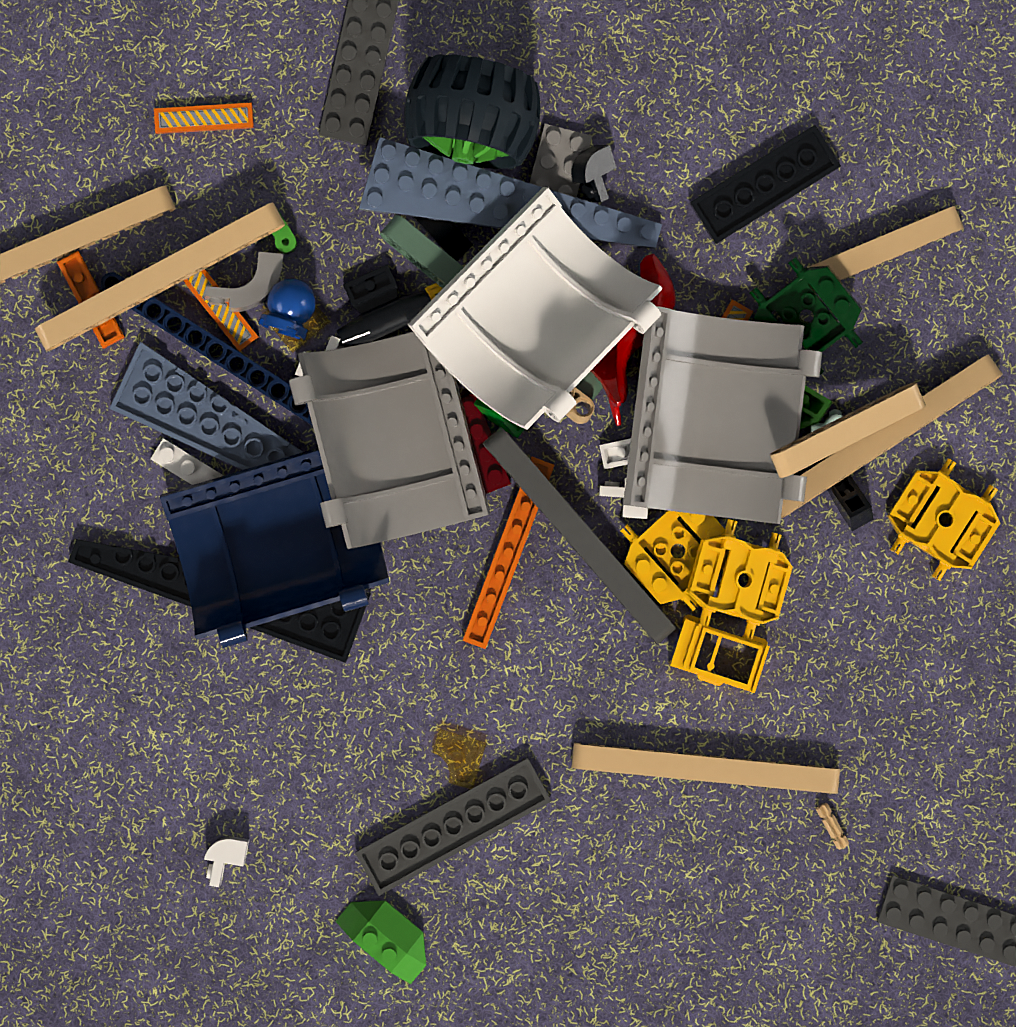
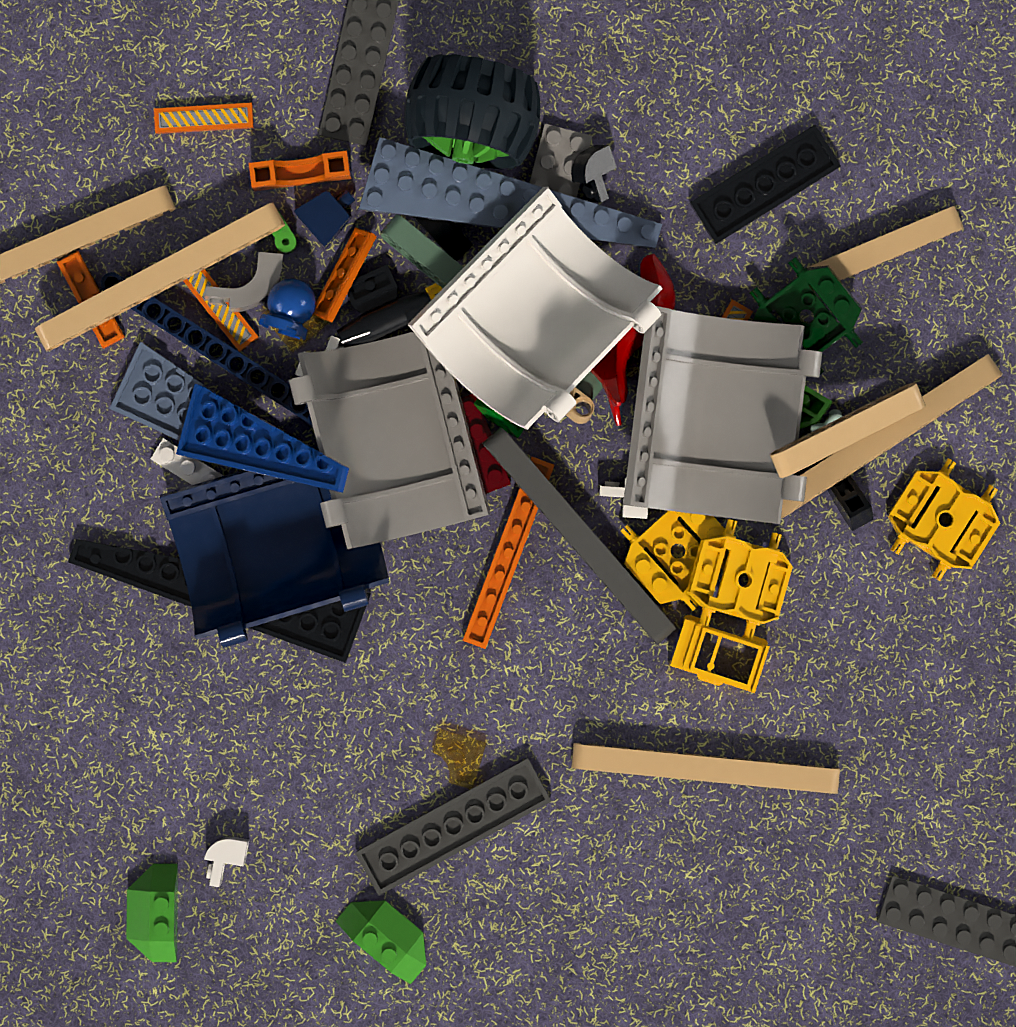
(154, 913): none -> bright green wedge
(235, 438): none -> blue wing
(290, 173): none -> orange arch
(326, 215): none -> dark blue torso
(344, 274): none -> orange tile
(615, 453): white slope -> none
(832, 826): tan axle -> none

